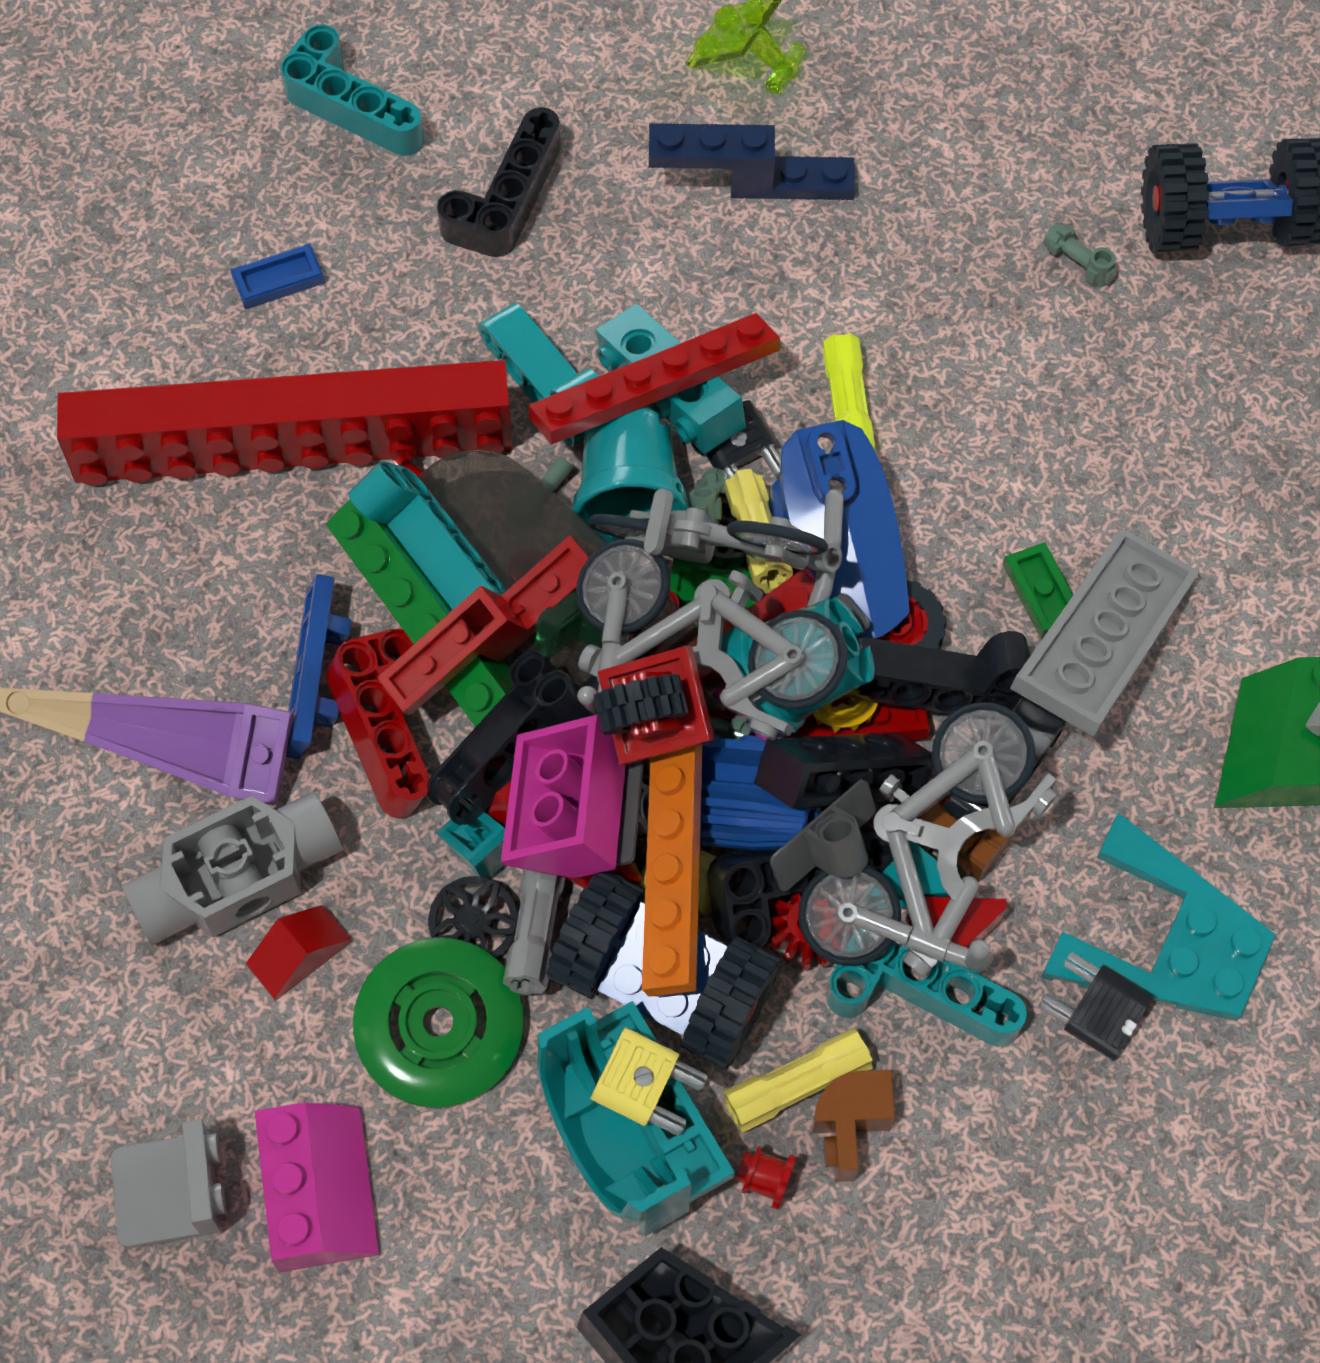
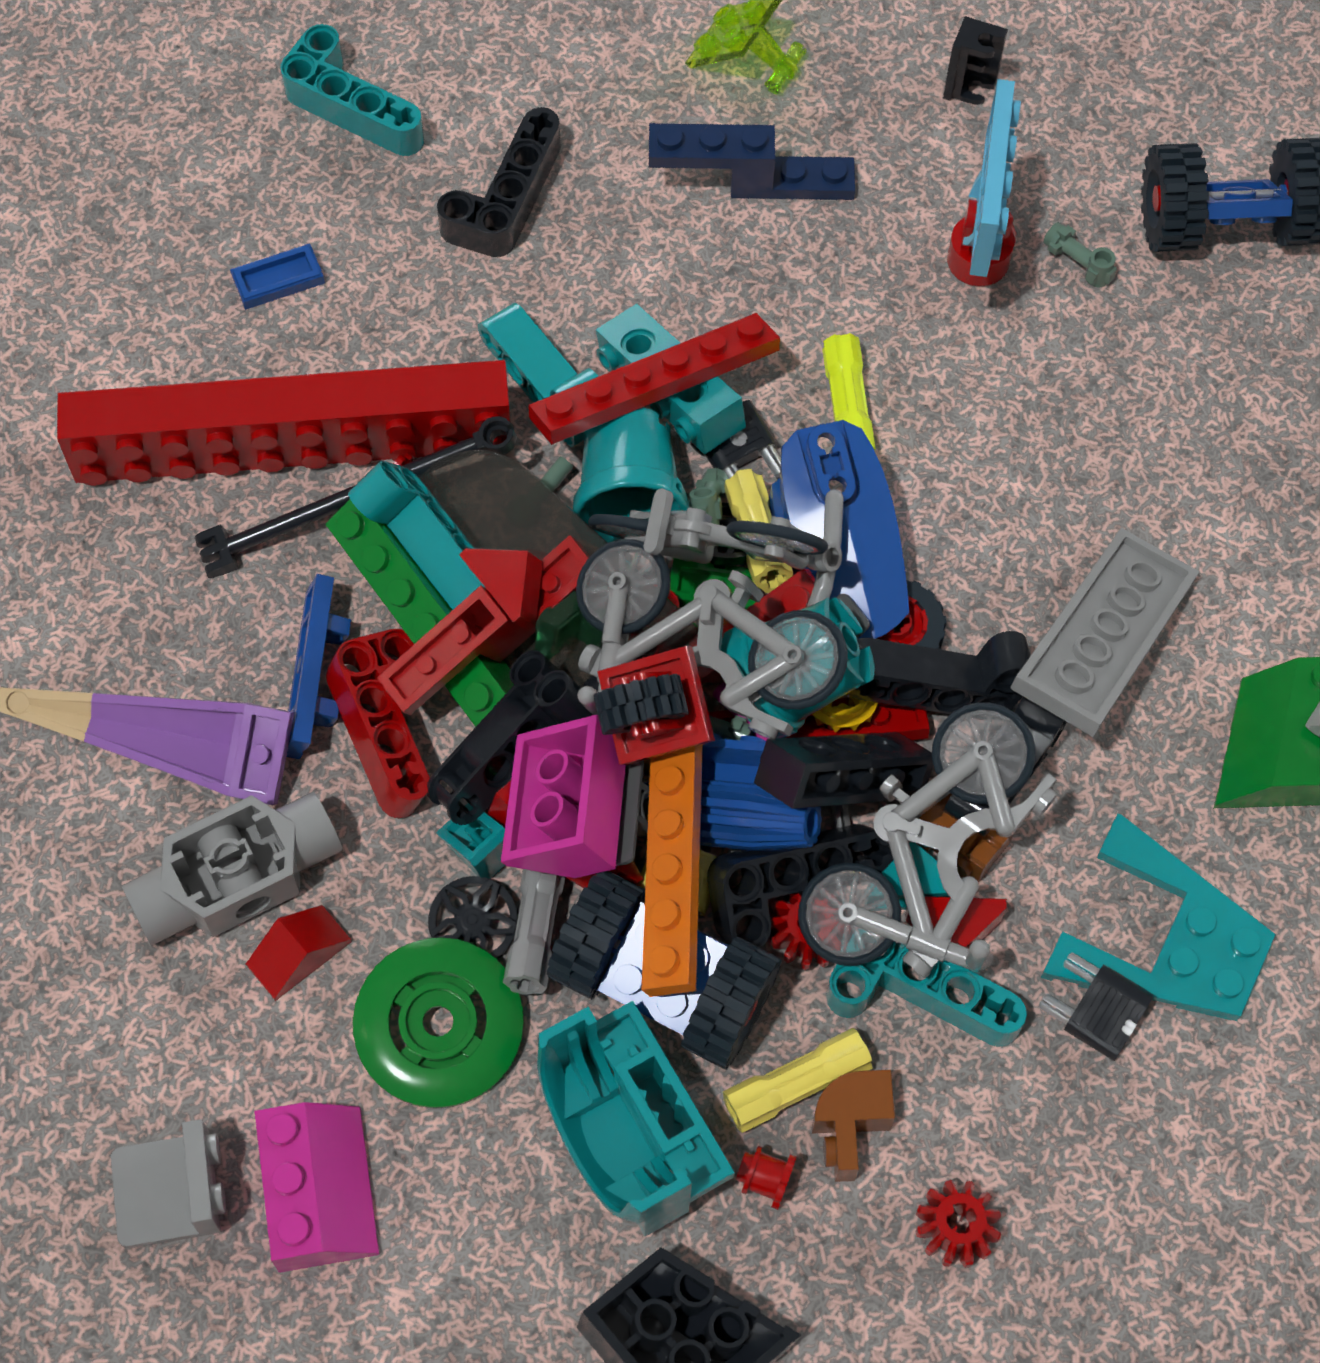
(223, 548): none -> black hinge
(511, 579): none -> red slope
(637, 1078): light yellow piece -> none
(828, 841): dark grey piece -> none
(974, 60): none -> black hinge
(977, 1232): none -> red gear
(986, 235): none -> medium azure plate
(1038, 585): green plate -> none

